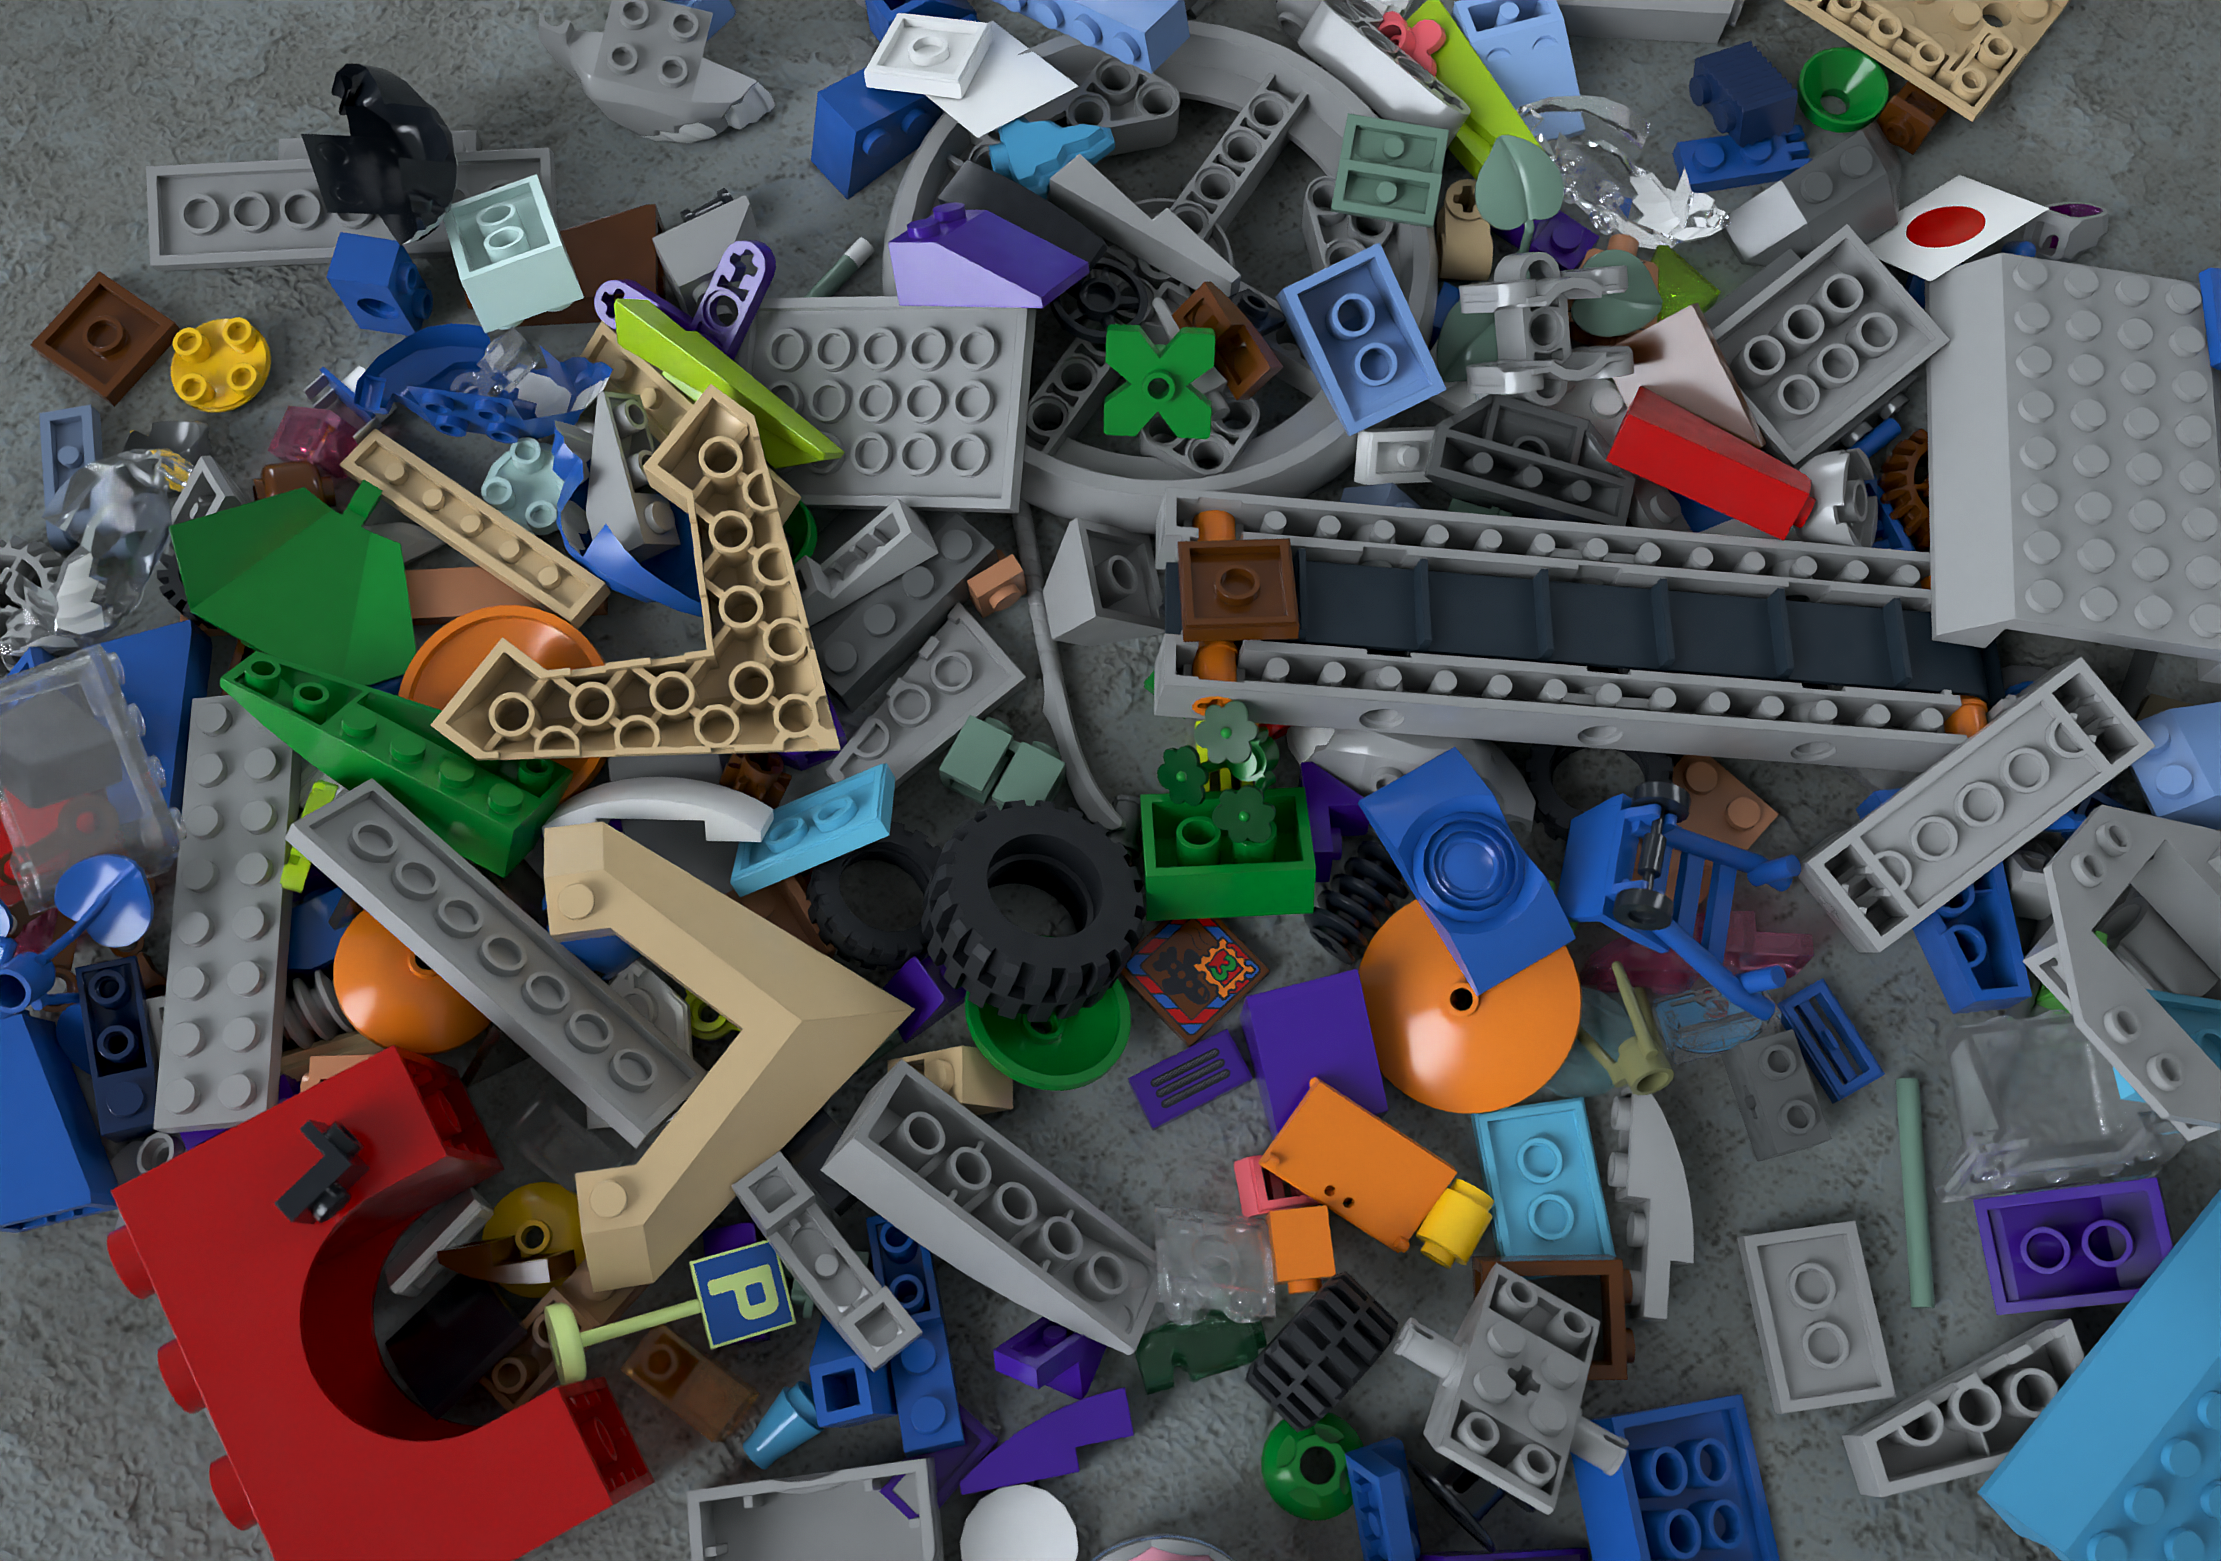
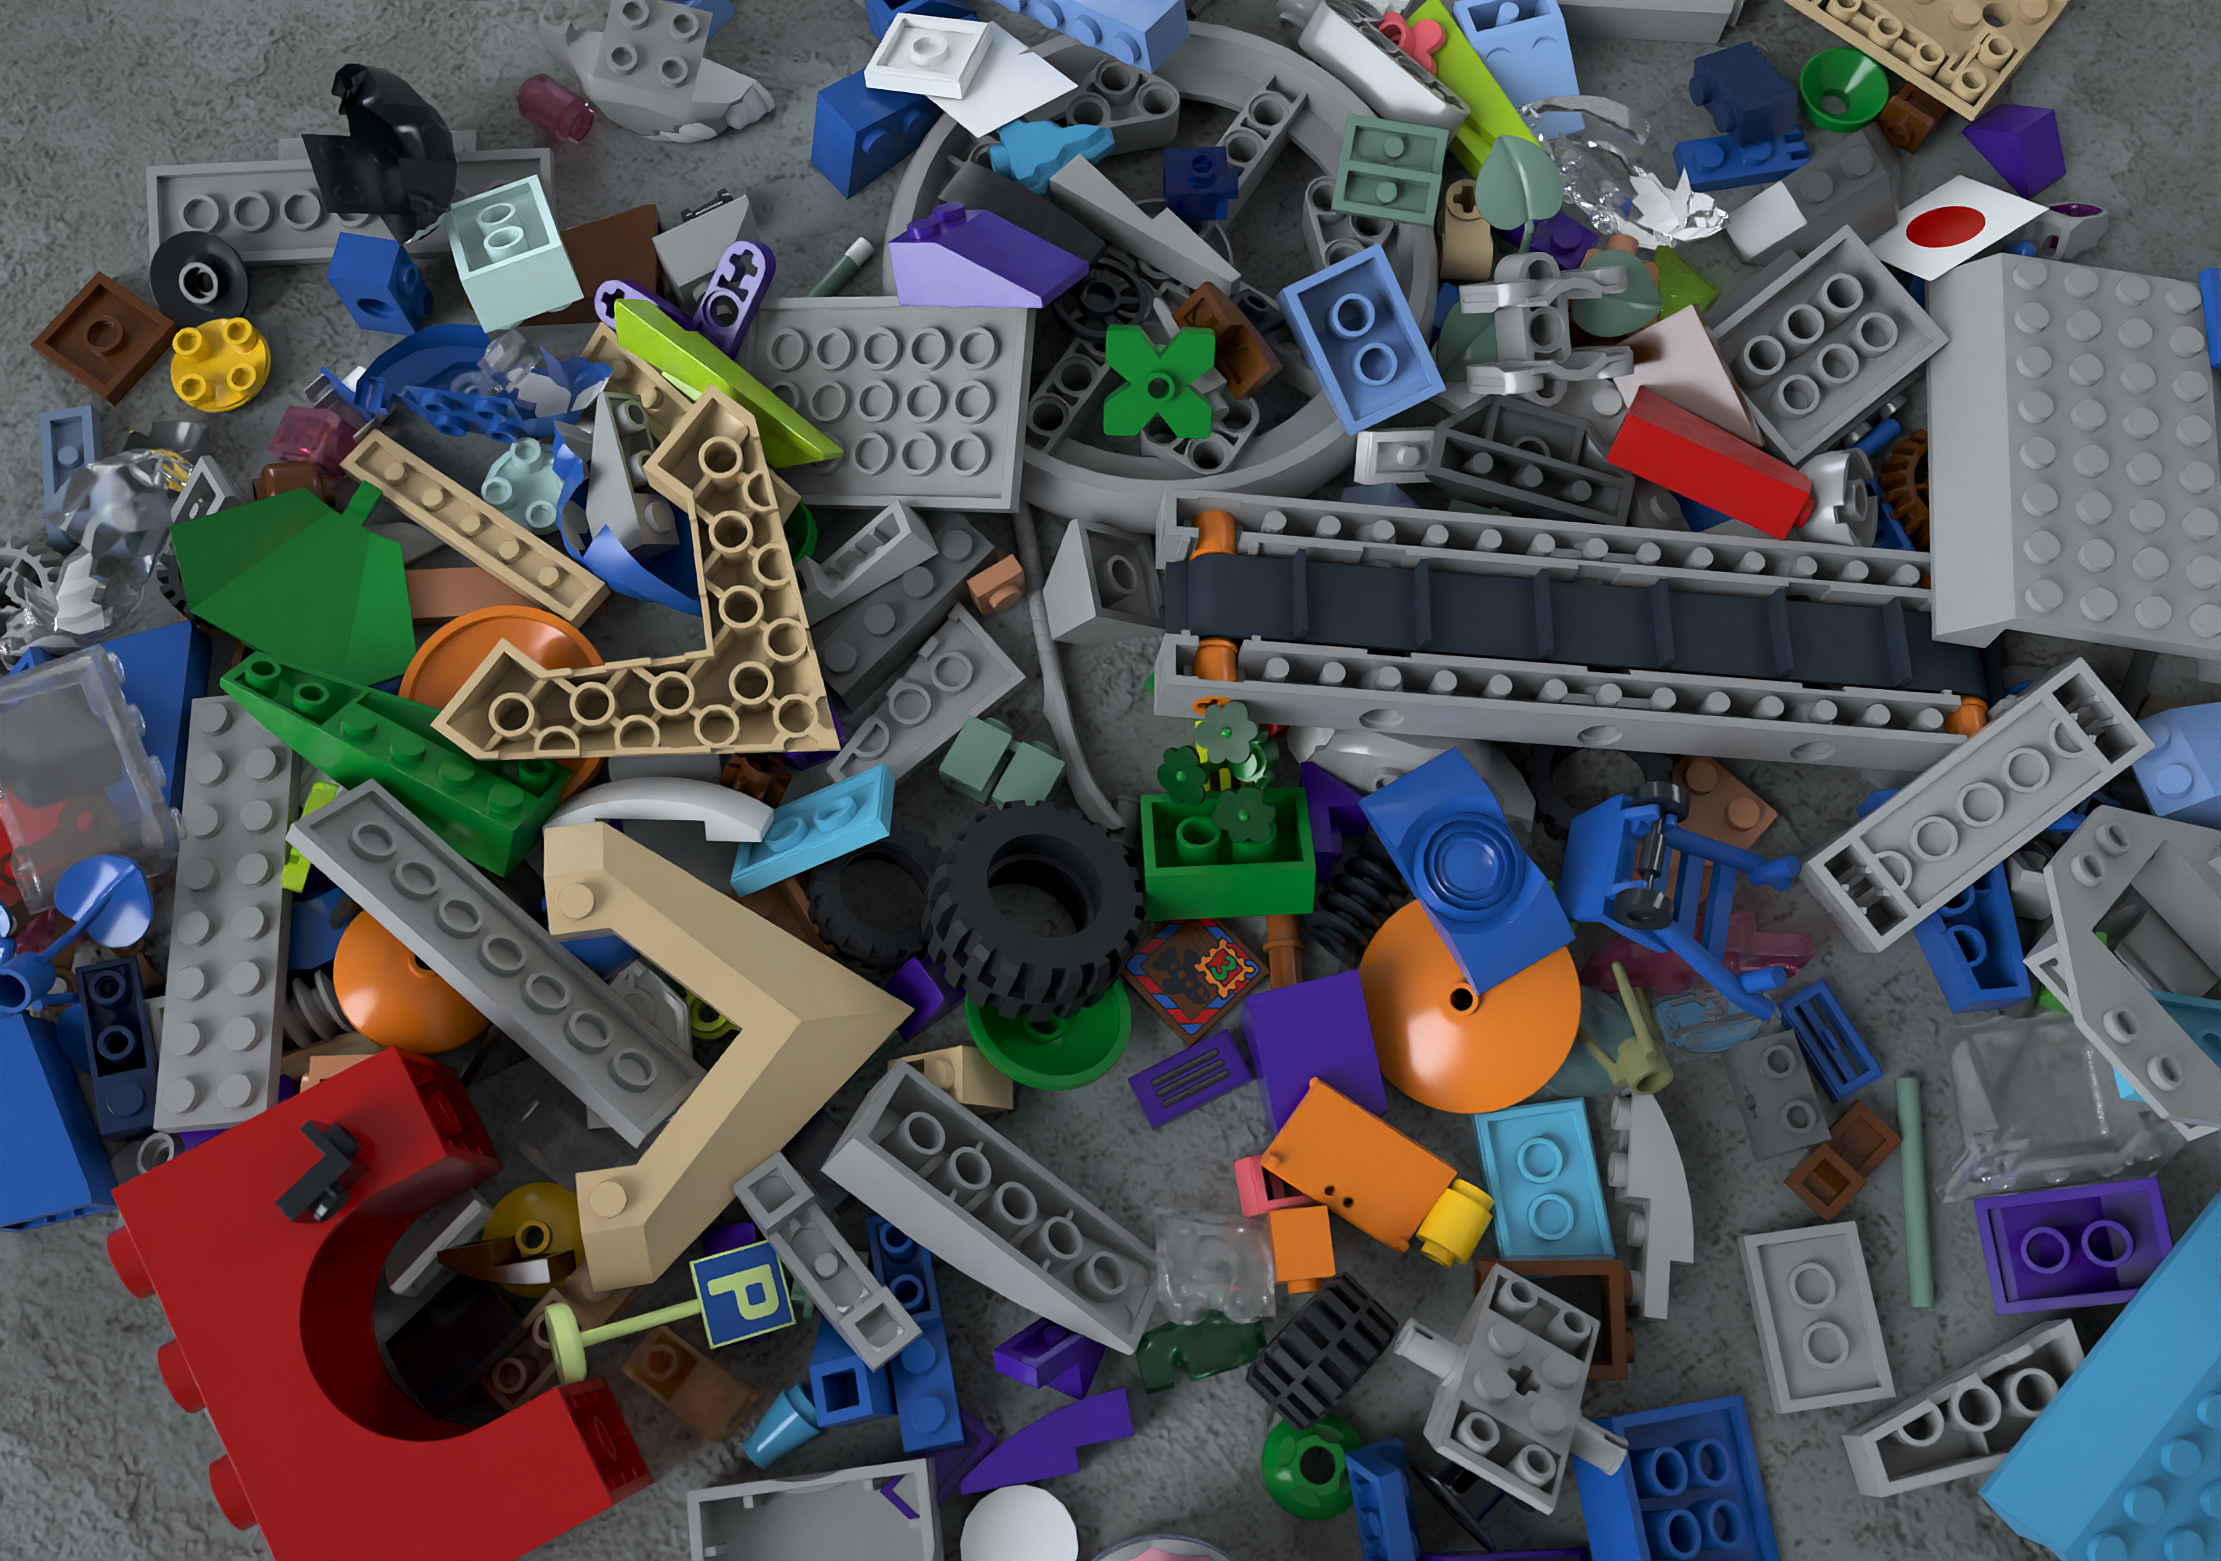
(178, 279): none -> black dish
(555, 109): none -> clear pink brick
(1198, 183): none -> clear blue brick
(1237, 590): reddish brown tile -> none
(1284, 950): none -> dark orange axle
(1838, 1168): none -> reddish brown slope
(2020, 146): none -> dark purple slope

